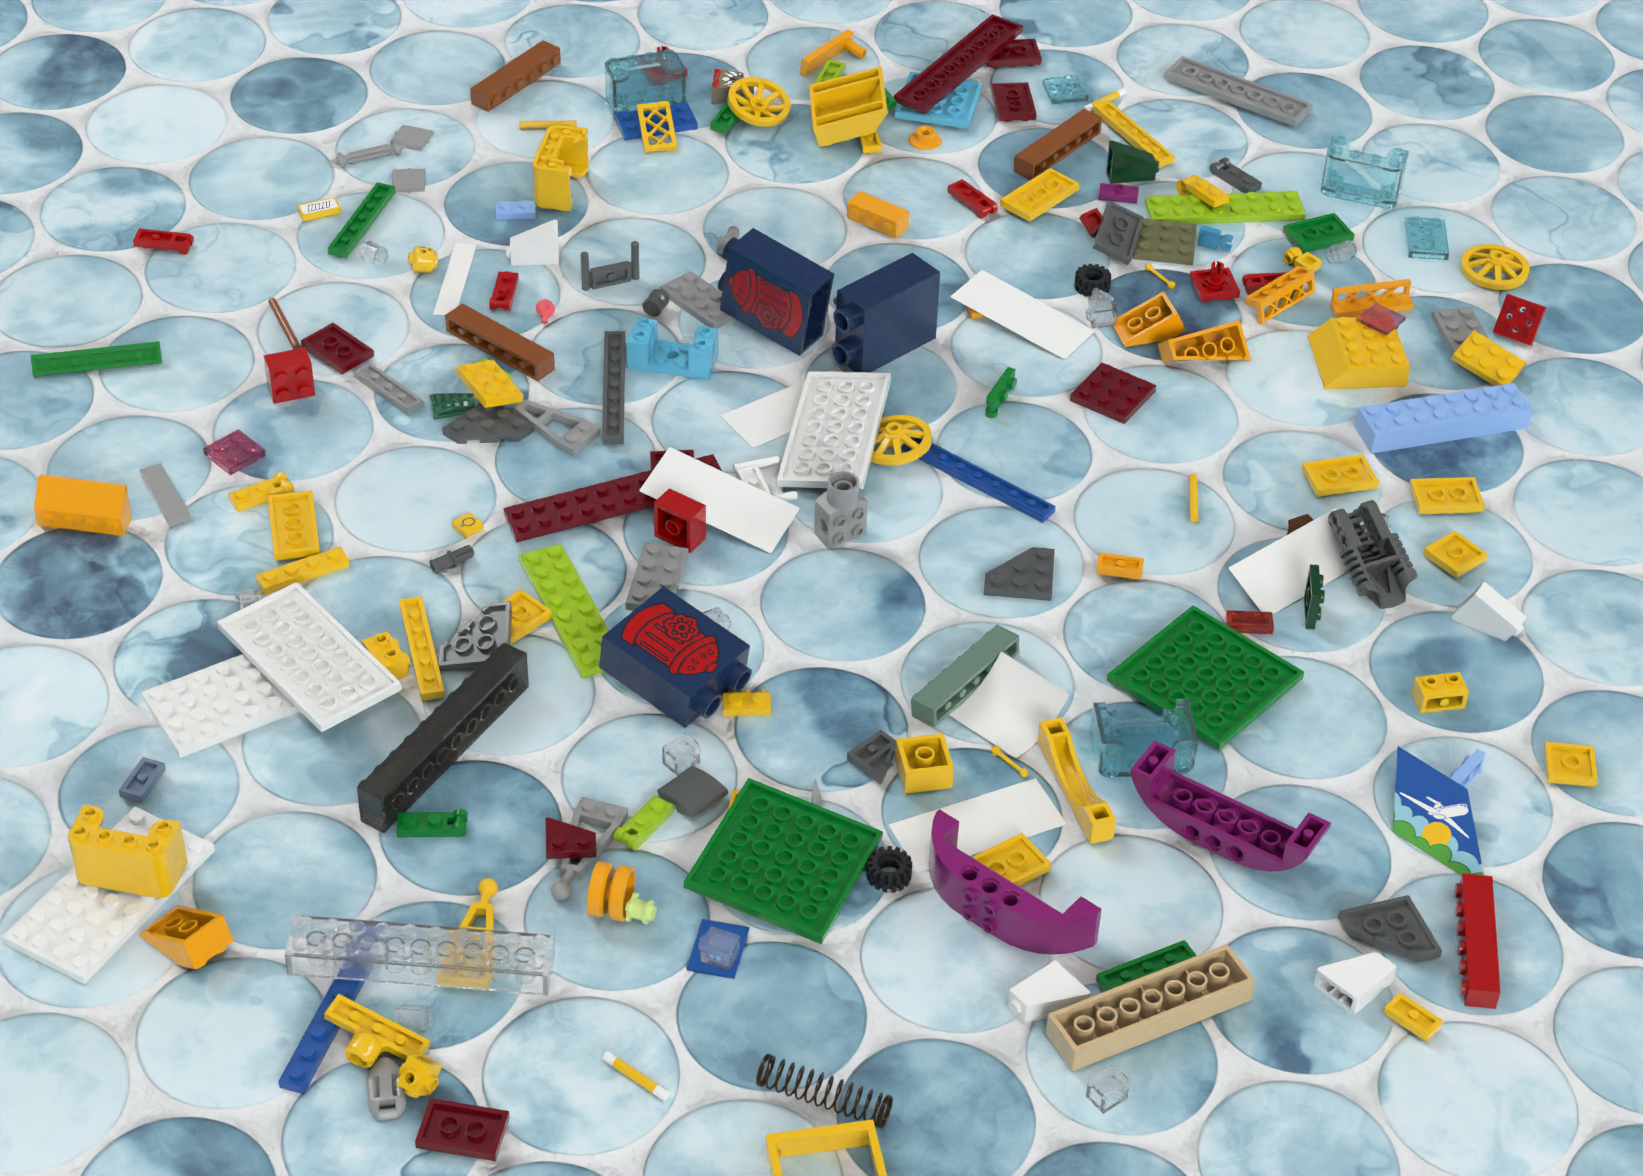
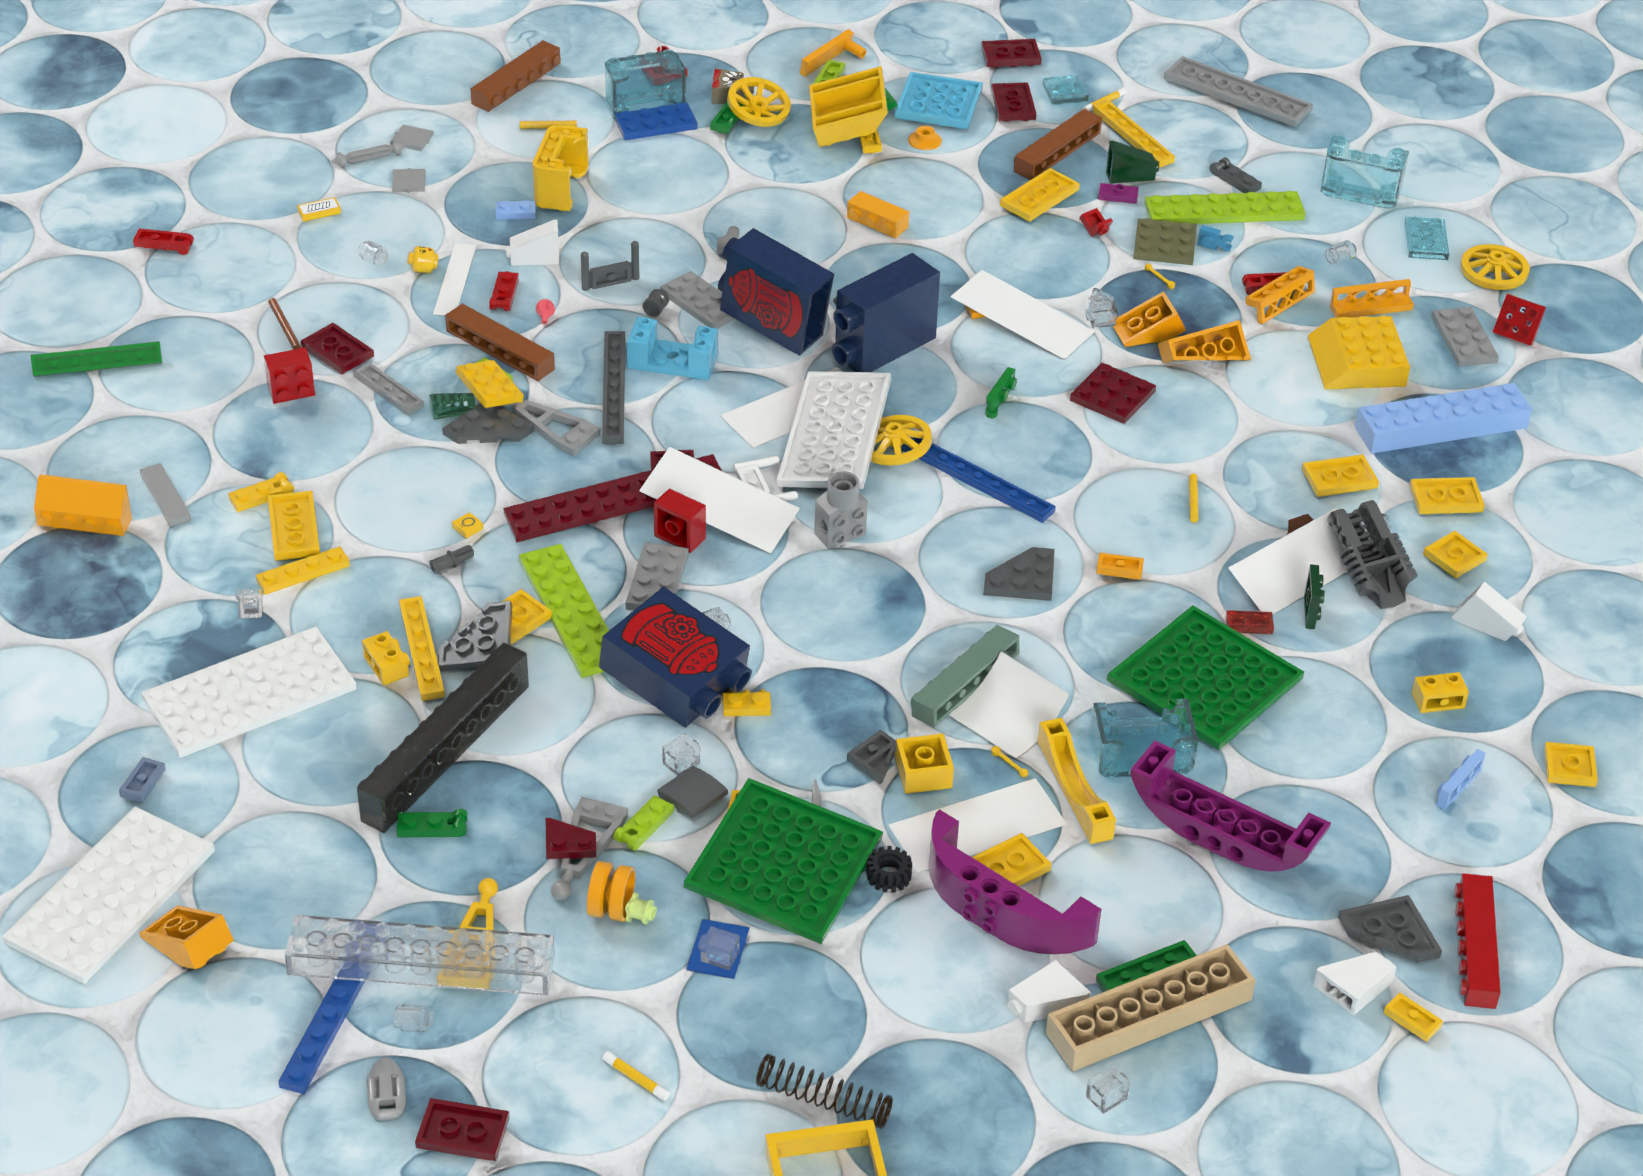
(127, 860): yellow windscreen -> none
(234, 452): clear pink plate -> none
(309, 656): white plate -> none
(361, 220): green plate -> none
(372, 1033): yellow plate -> none
(419, 1075): yellow brick -> none
(660, 145): yellow window -> none
(958, 64): dark red plate -> none
(972, 198): red plate -> none
(1092, 277): black tyre -> none
(1118, 232): dark grey plate -> none
(1203, 190): yellow plate -> none
(1214, 283): red plate -> none
(1295, 257): yellow plate -> none
(1318, 232): green plate -> none
(1381, 318): clear pink piece -> none
(1435, 815): sticker -> none
(1488, 360): yellow plate -> none

